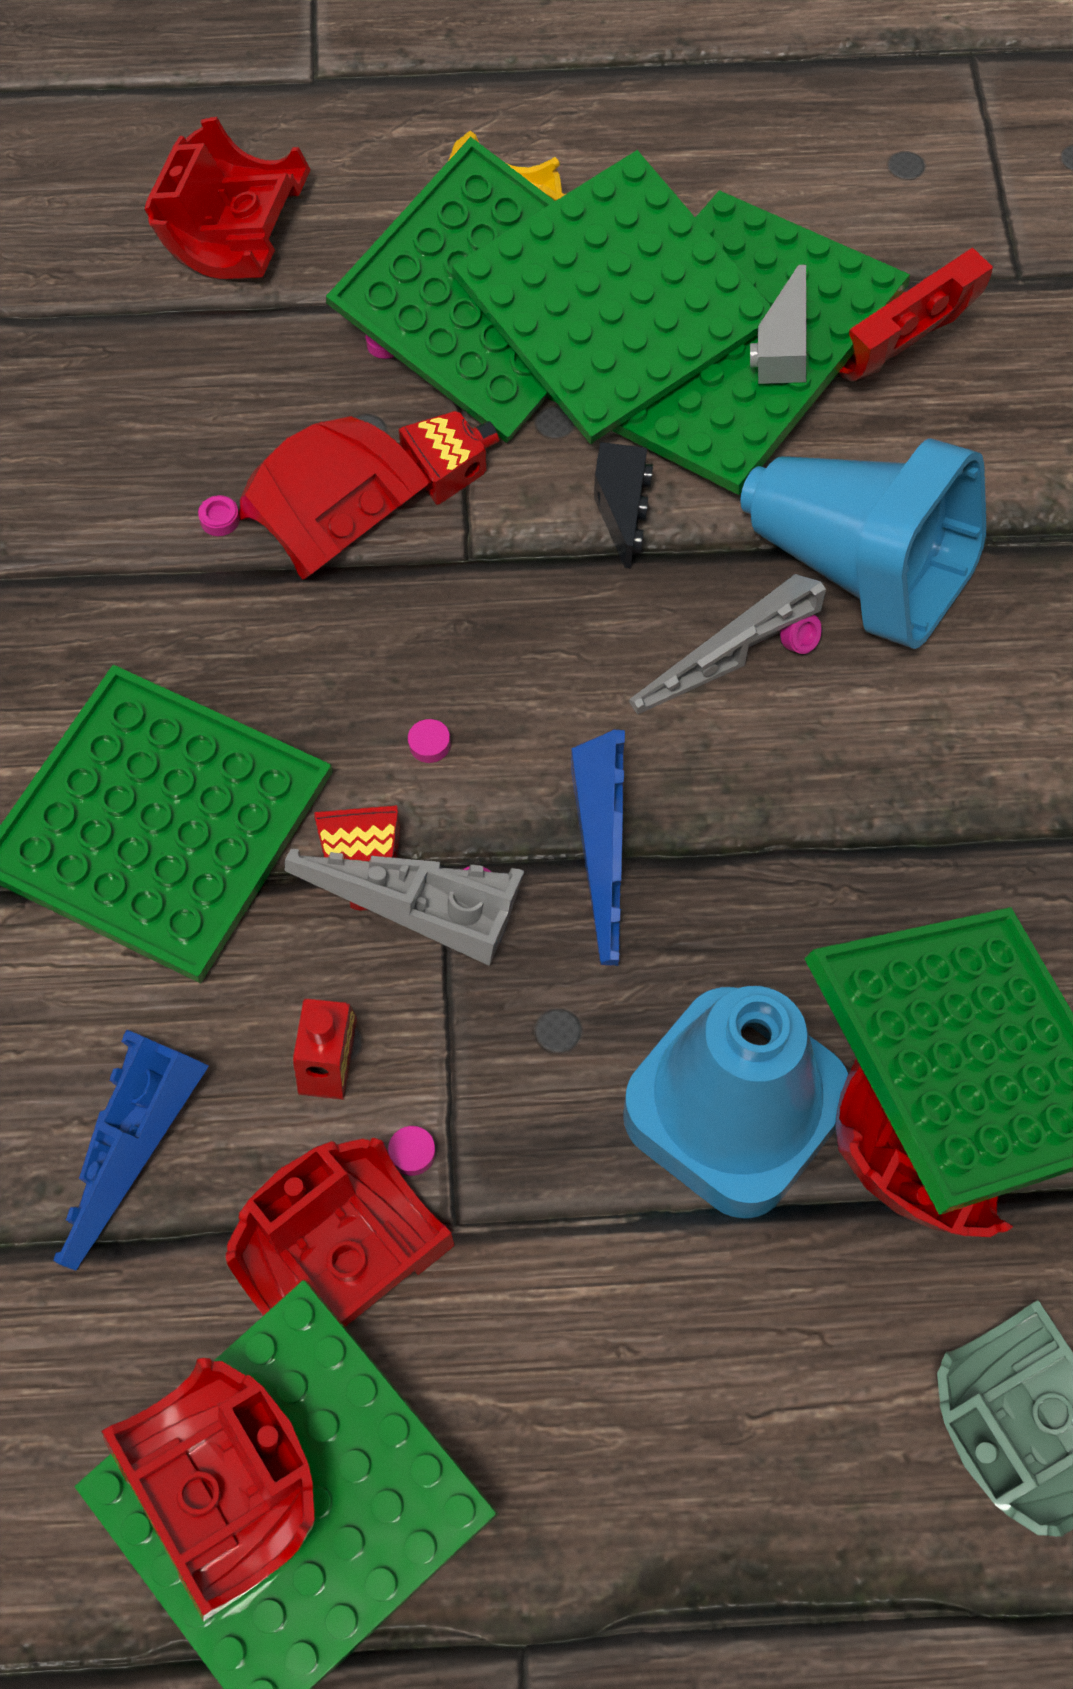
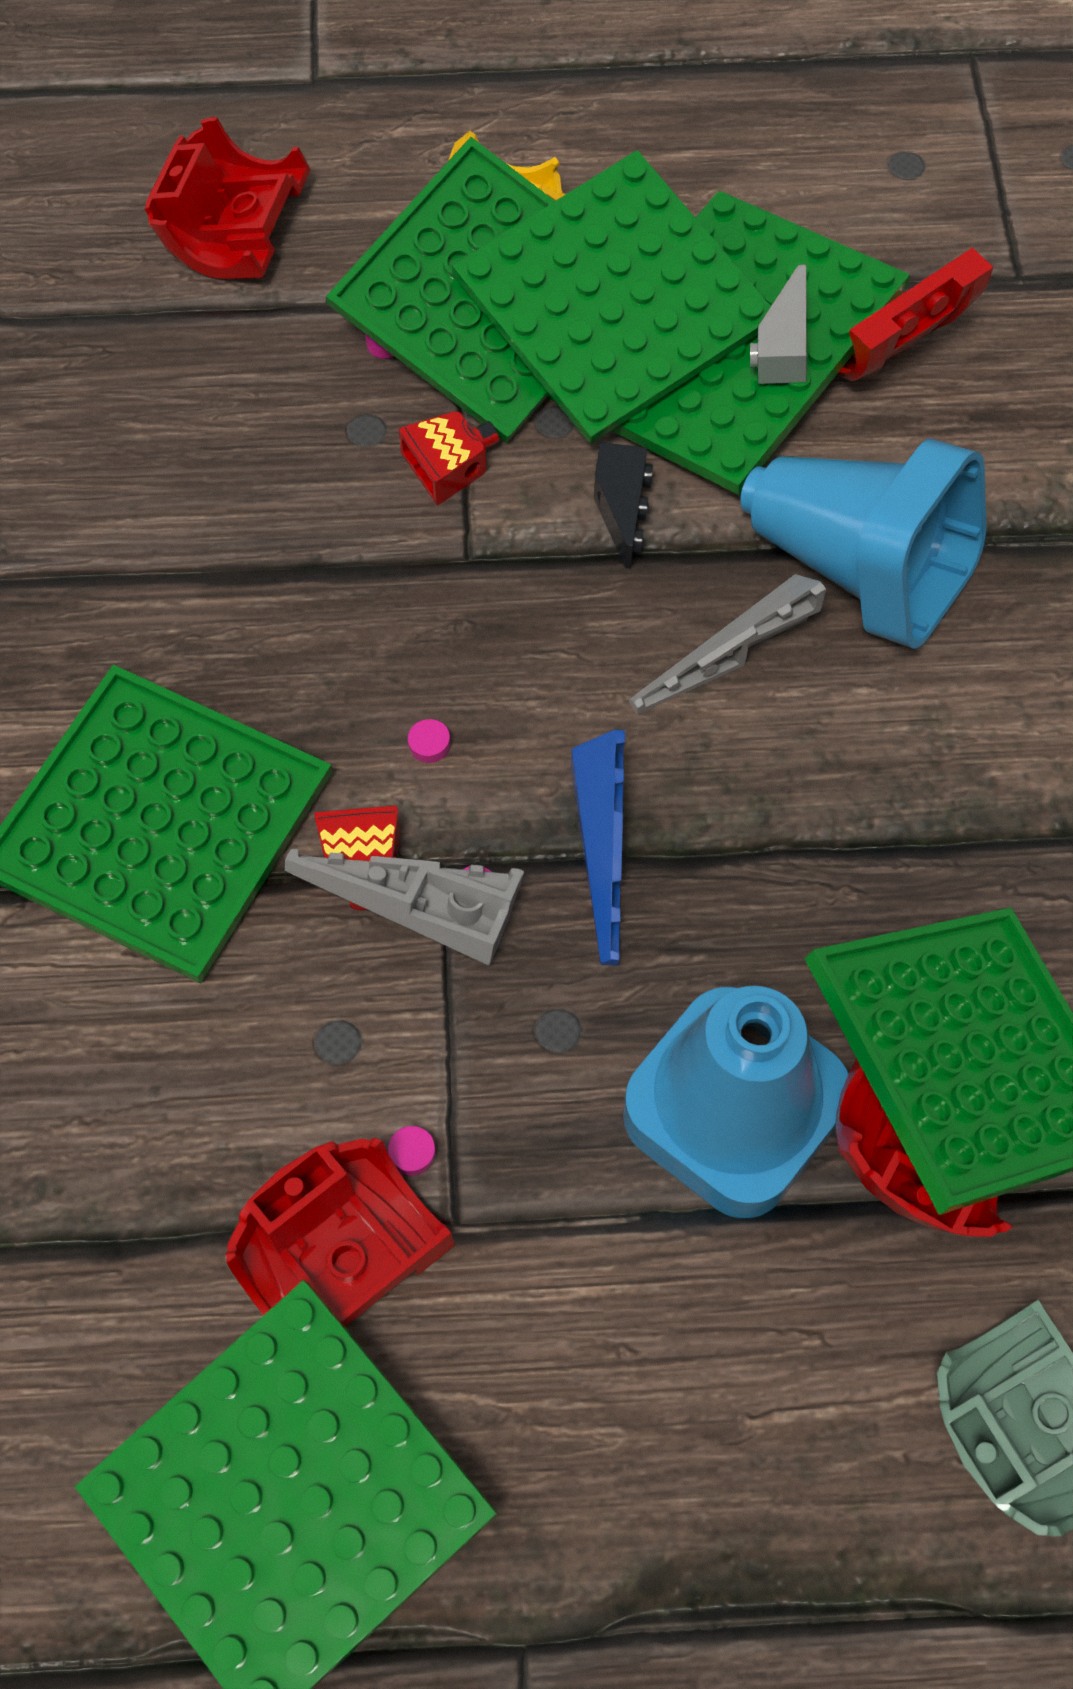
(140, 1111): blue wedge -> none
(218, 515): dark pink tile -> none
(218, 1481): red piece -> none
(325, 1042): red torso -> none
(329, 488): red piece -> none
(802, 635): dark pink tile -> none

